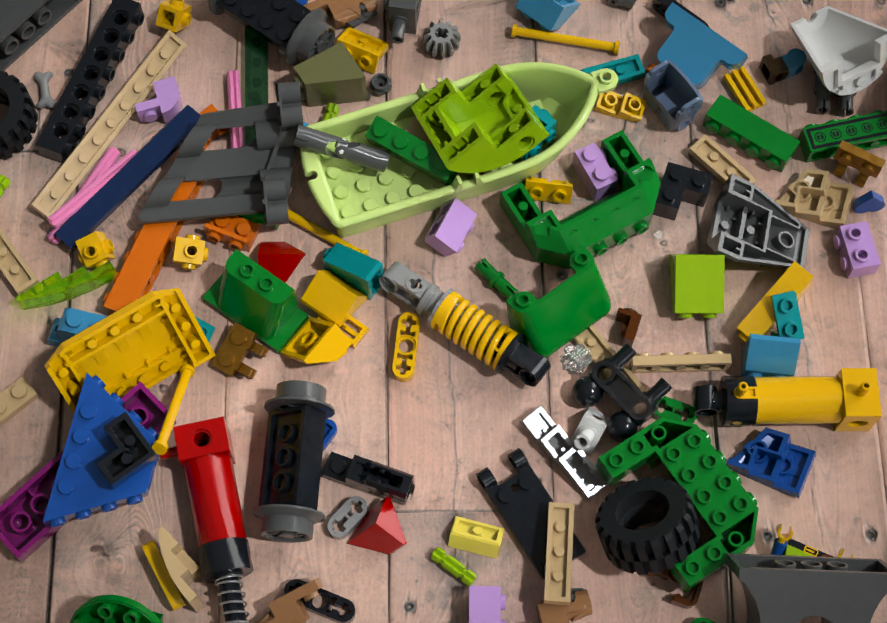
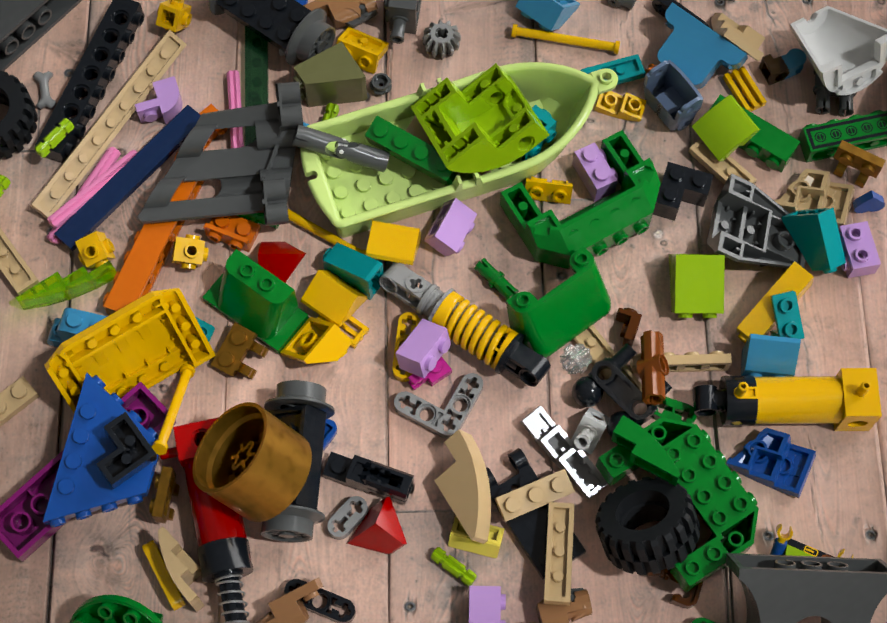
(54, 137): none -> lime axle
(165, 488): none -> pearl gold plate
(252, 462): none -> pearl gold wheel
(393, 242): none -> yellow slope
(423, 348): none -> lavender brick
(440, 371): none -> dark pink plate
(441, 416): none -> light grey beam
(467, 486): none -> tan slope
(534, 495): none -> tan plate
(645, 450): none -> green slope
(652, 368): none -> dark orange piece
(725, 128): none -> lime slope
(739, 35): none -> tan slope
(817, 238): none -> teal slope

